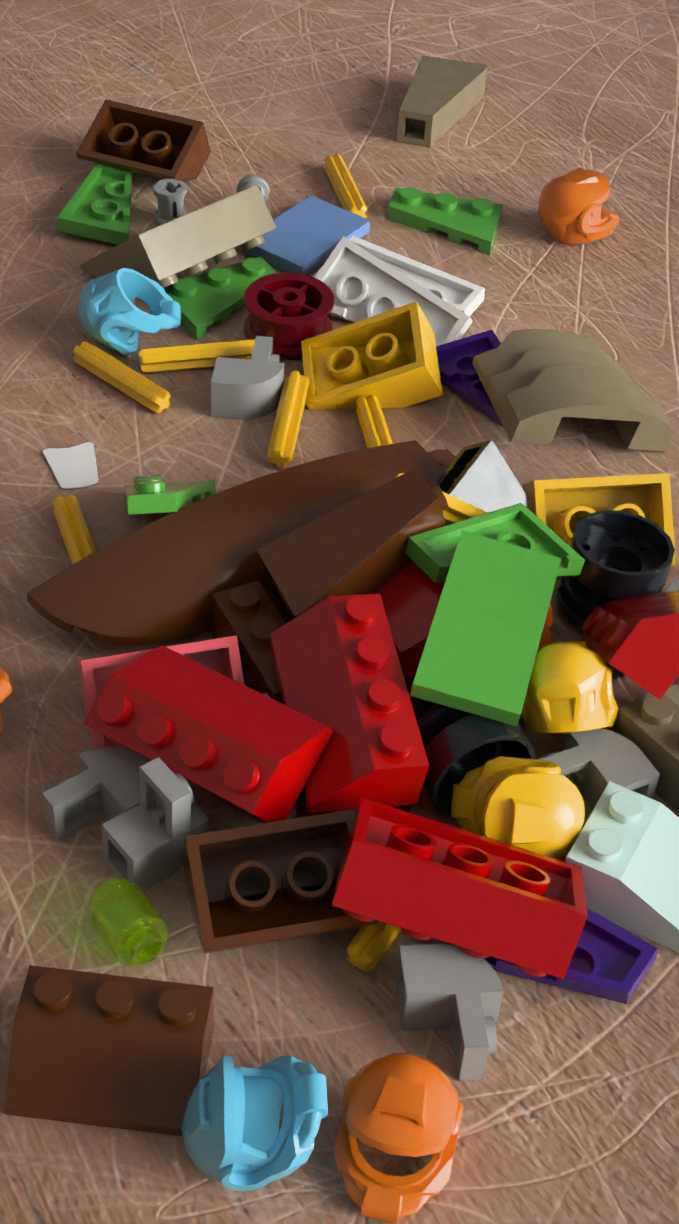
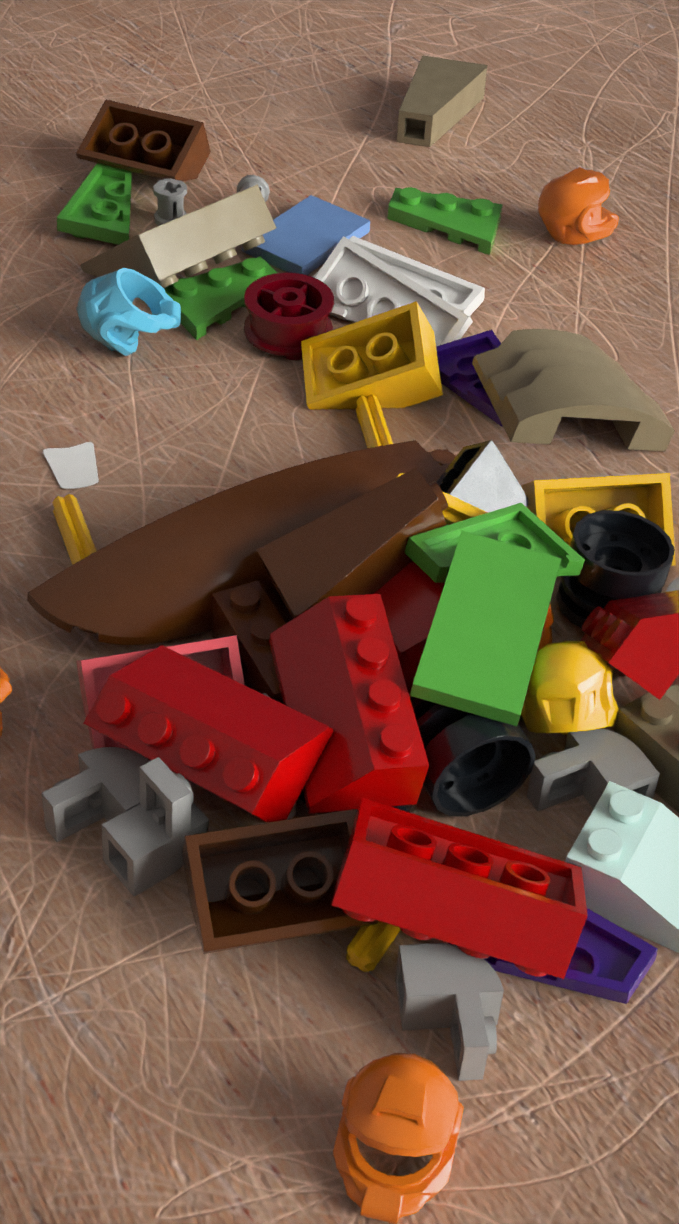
(108, 1049): reddish brown slope -> none
(121, 377): yellow axle -> none
(128, 922): clear neon green brick -> none
(153, 495): bright green wing -> none
(192, 356): yellow axle -> none
(236, 1116): medium azure helmet -> none
(247, 386): light grey brick -> none
(288, 419): yellow axle -> none
(344, 185): yellow axle -> none
(526, 807): yellow helmet -> none

